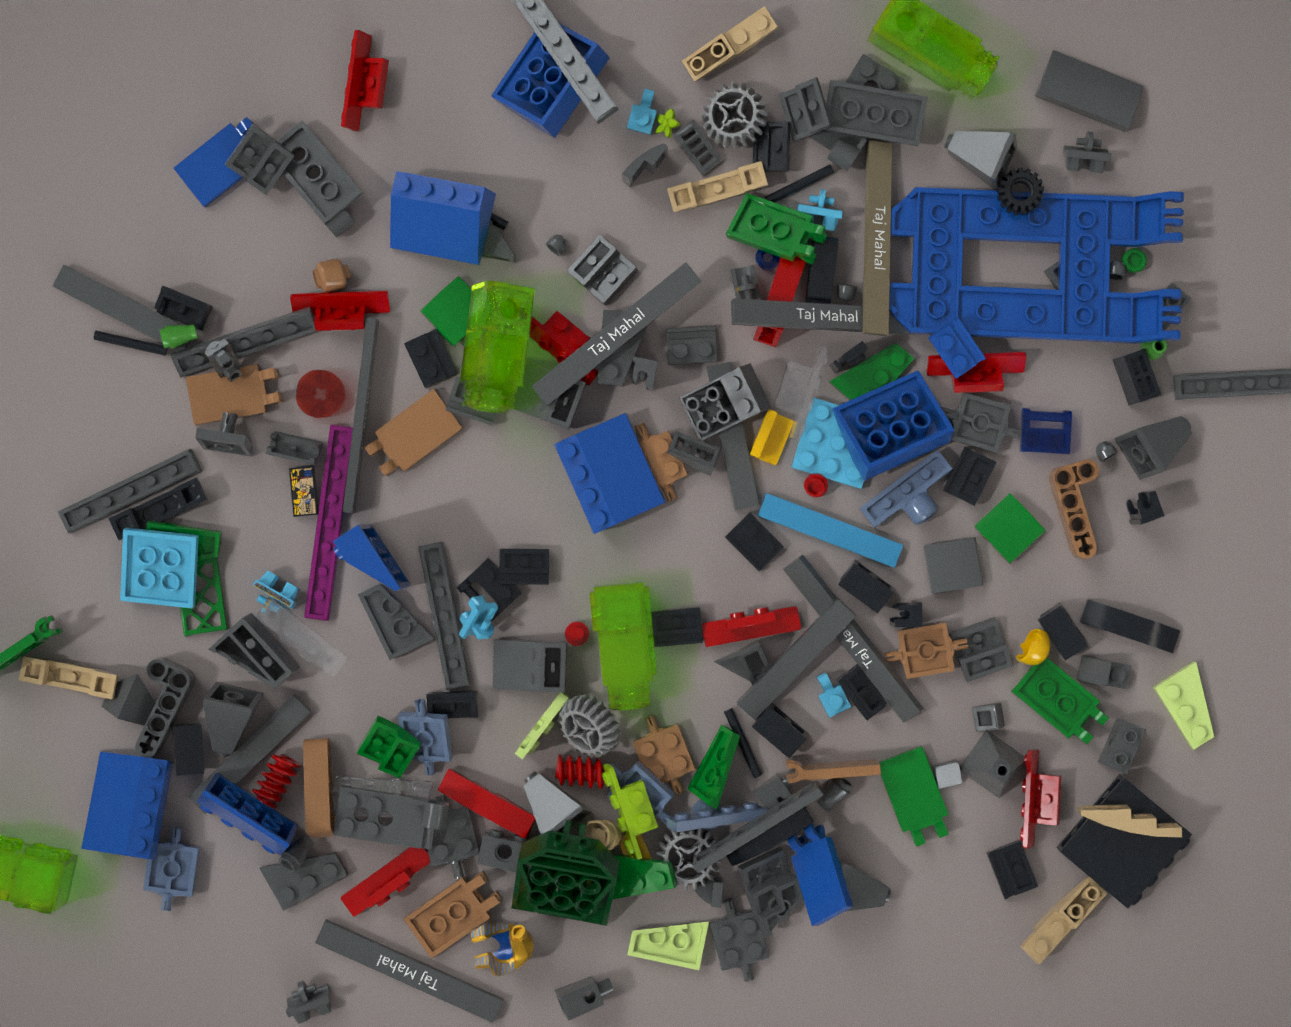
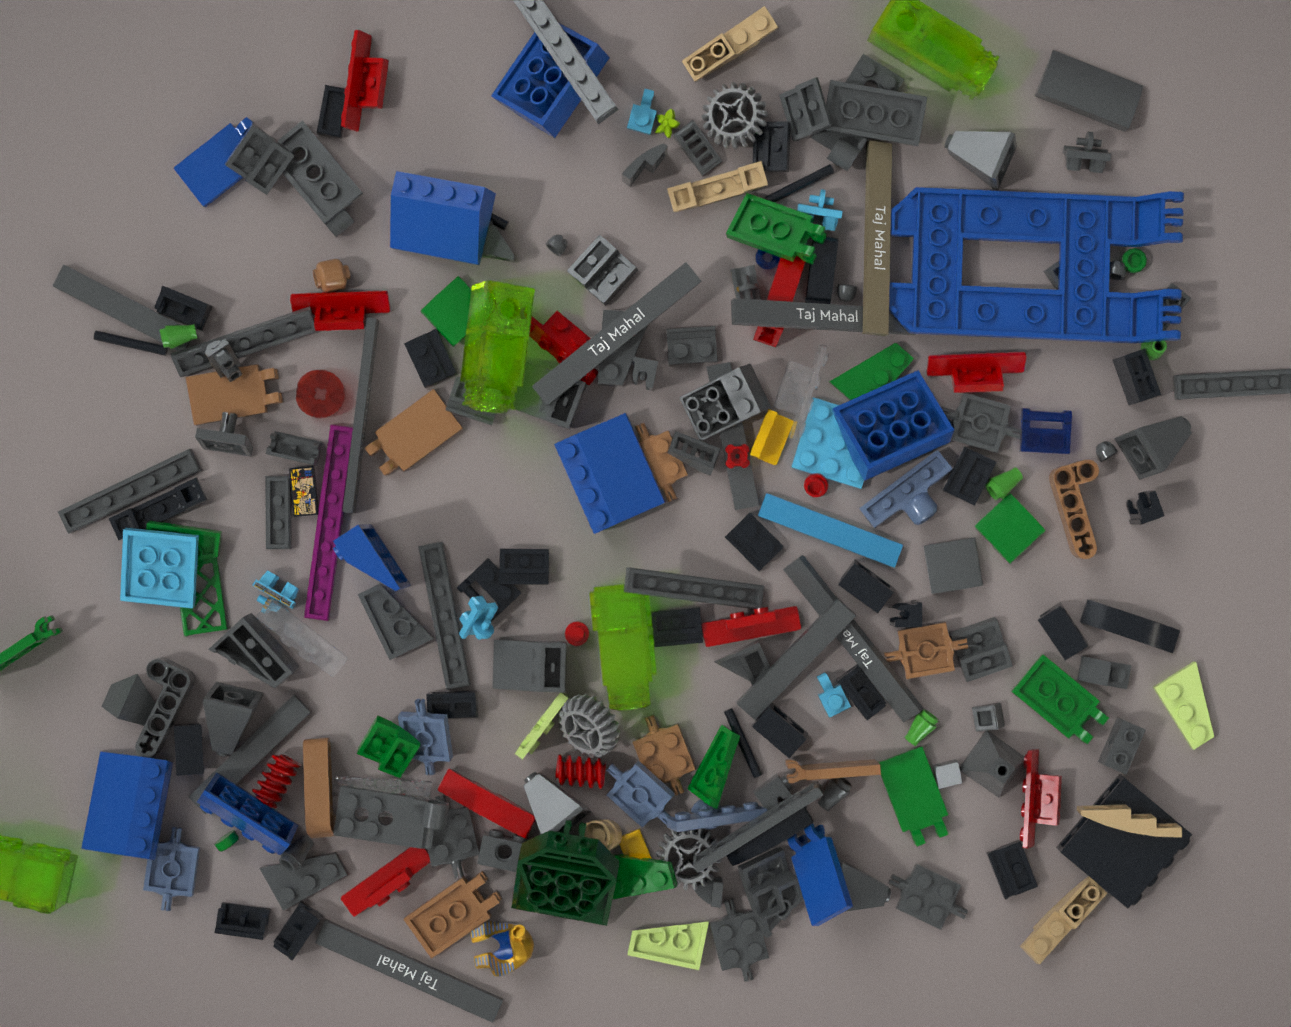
(68, 676): tan slope -> none
(227, 841): none -> green tile
(242, 921): none -> black hinge
(278, 512): none -> dark grey tile
(297, 930): none -> black hinge
(307, 999): dark grey hips -> none
(330, 113): none -> black tile
(572, 996): dark grey torso -> none
(633, 809): lime bracket -> none
(693, 588): none -> dark grey tile
(732, 451): none -> red plate
(852, 357): black plate -> none
(922, 725): none -> bright green cone
(928, 896): none -> dark grey plate
(956, 347): blue plate -> none
(1003, 483): none -> bright green cone
(1027, 178): black tyre -> none
(1035, 647): yellow hair -> none

